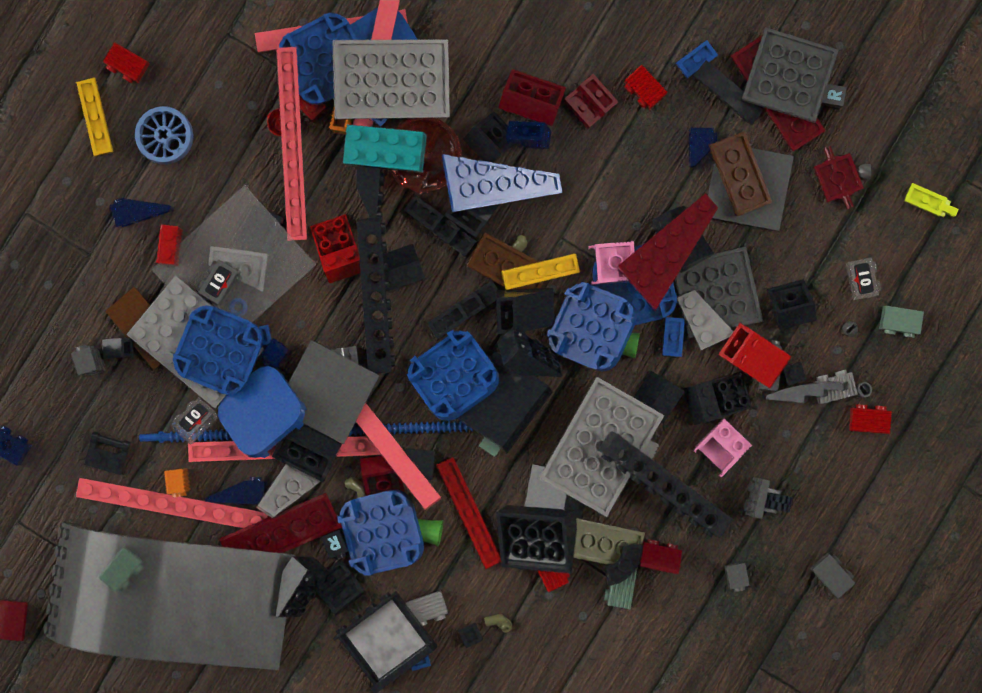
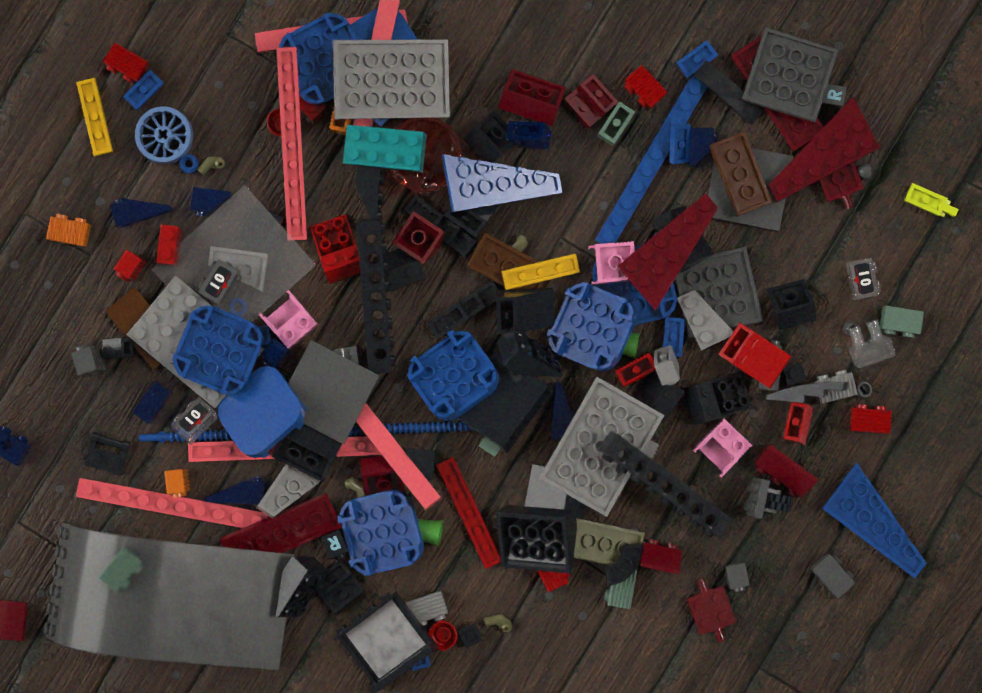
(68, 231): none -> orange brick
(129, 266): none -> red brick
(143, 90): none -> blue plate
(152, 402): none -> clear blue brick
(182, 163): none -> blue plate
(207, 200): none -> clear blue slope
(213, 162): none -> olive arm
(290, 321): none -> bright pink piece
(419, 238): none -> dark red slope
(443, 634): none -> red hat
(561, 413): none -> clear blue slope
(616, 124): none -> sand green brick
(635, 370): none -> red brick
(650, 163): none -> blue plate
(666, 365): none -> light grey brick
(680, 143): none -> blue plate
(711, 610): none -> dark red plate
(784, 471): none -> dark red slope
(798, 423): none -> red brick
(834, 147): none -> dark red wing
(866, 514): none -> blue wing
(872, 351): none -> clear brick

